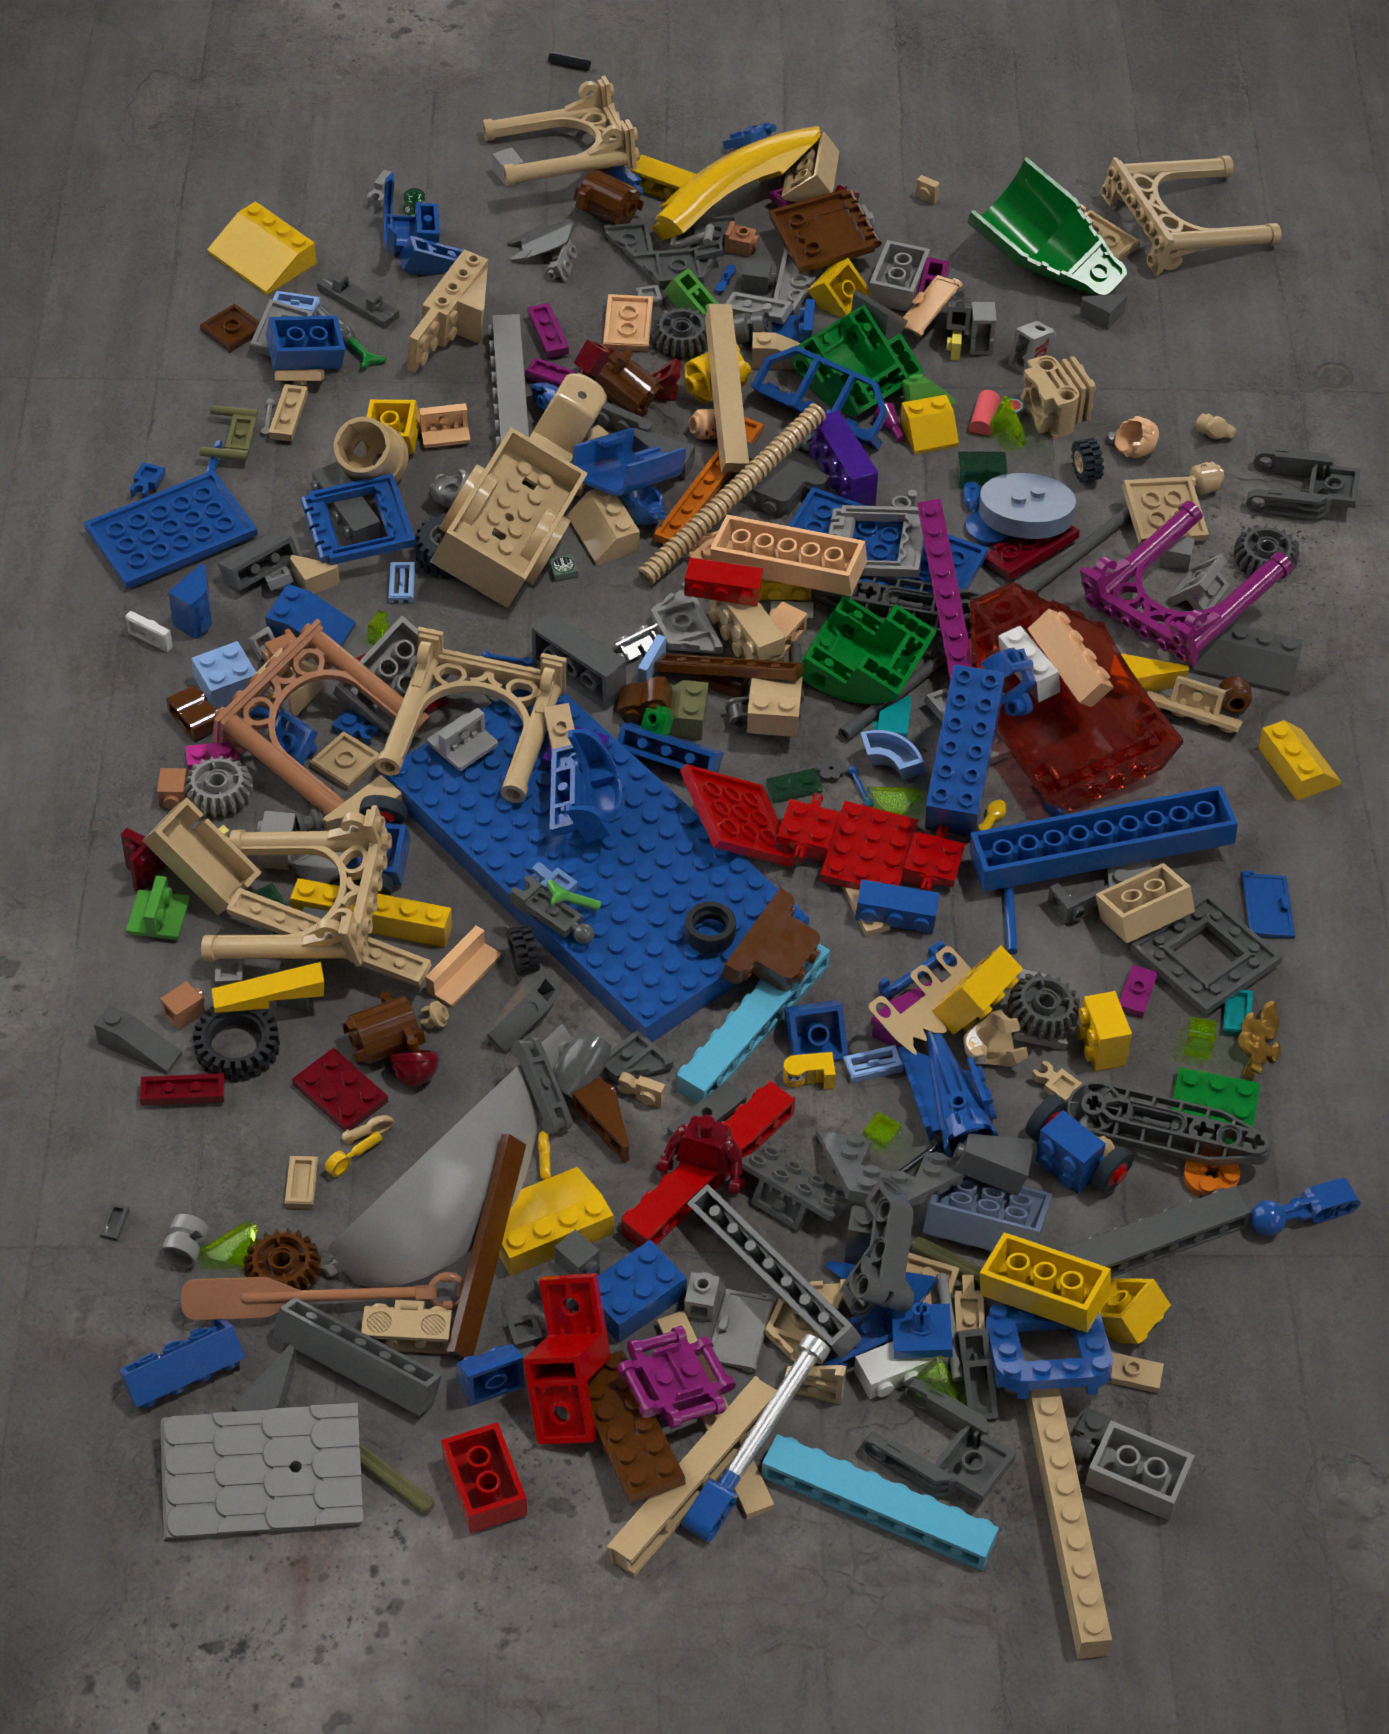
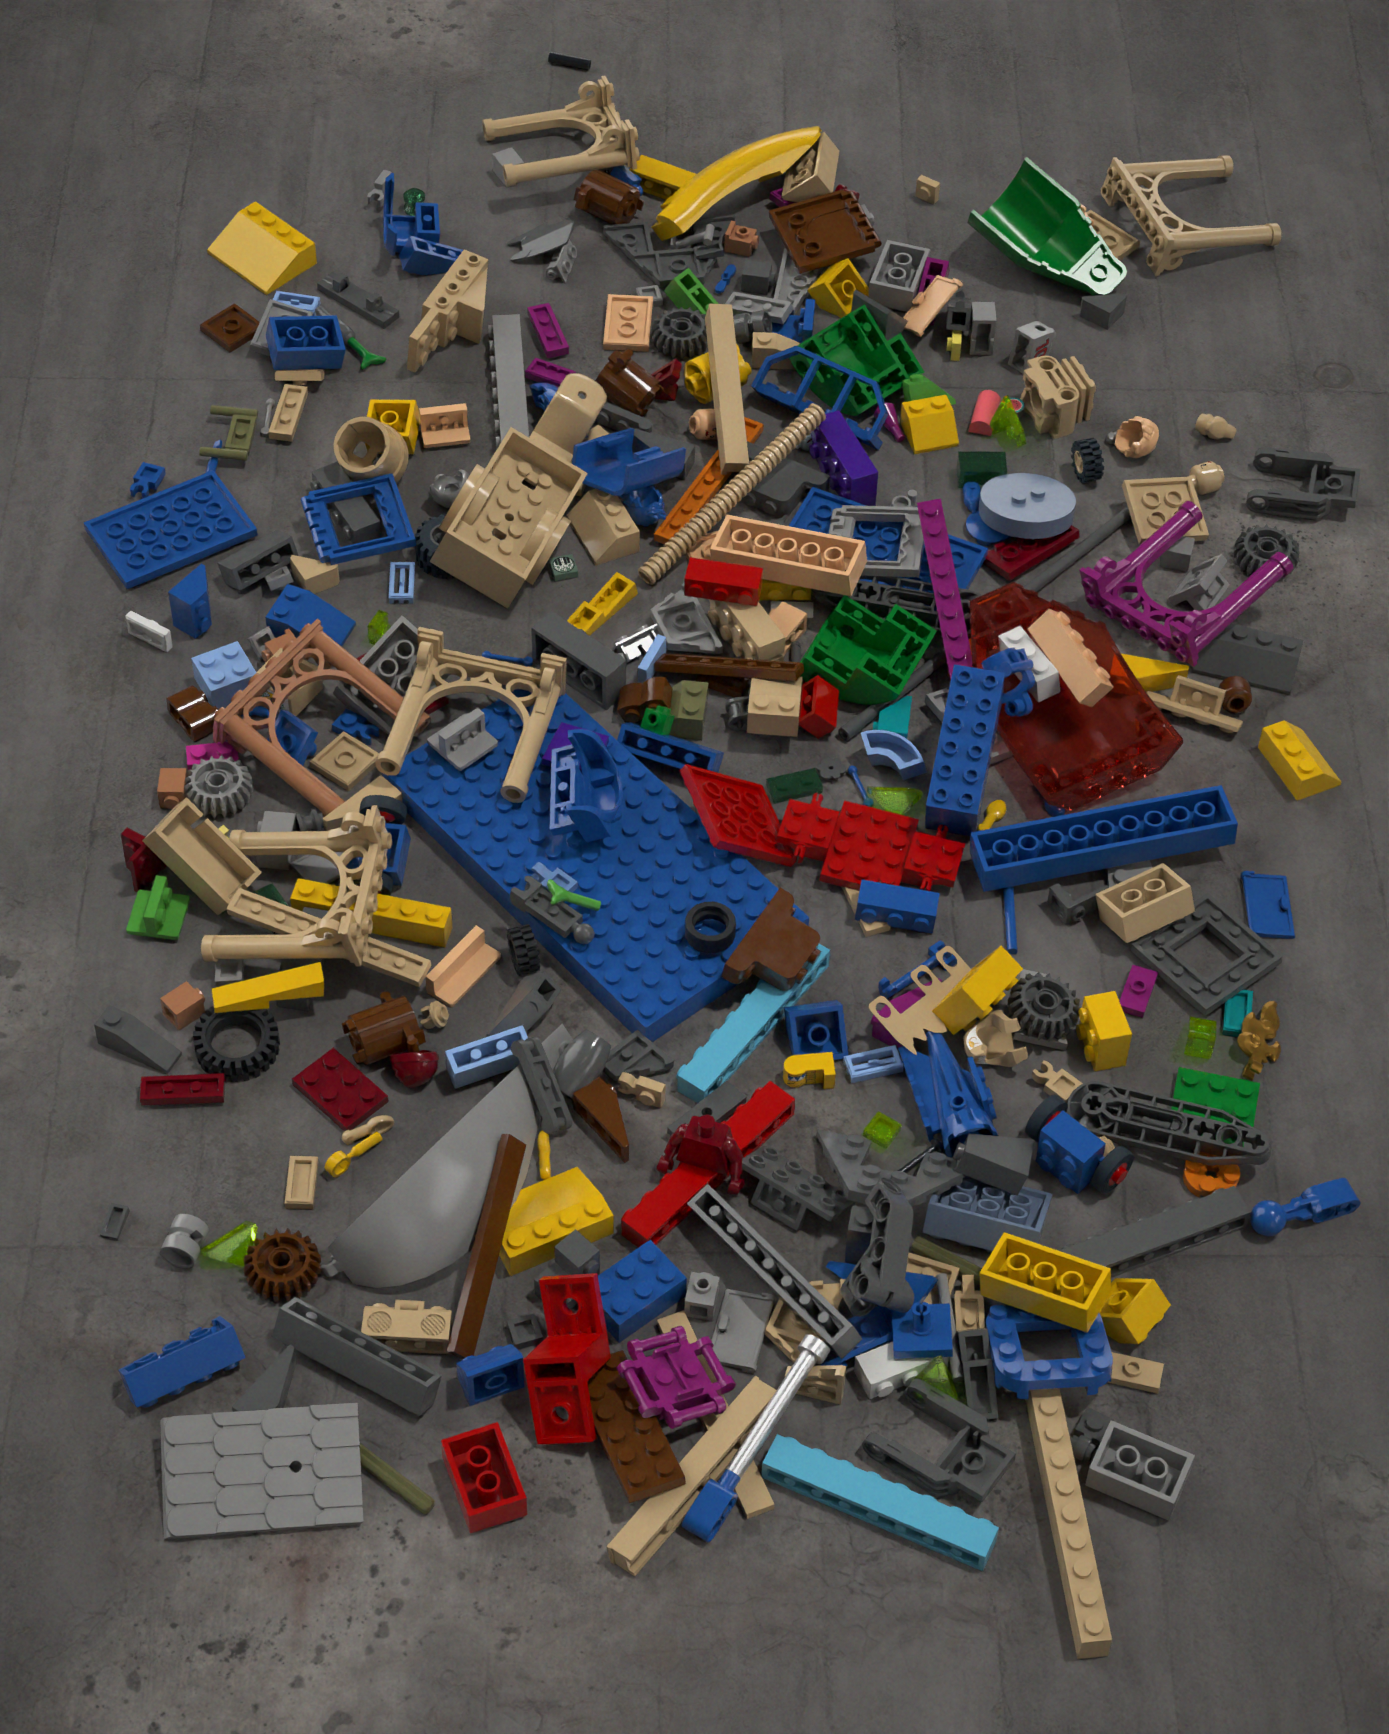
(264, 1296): nougat piece -> none
(483, 1057): none -> light blue brick
(558, 722): tan plate -> none
(592, 358): dark red slope -> none
(604, 605): none -> yellow slope
(750, 135): blue plate -> none
(818, 707): none -> red brick

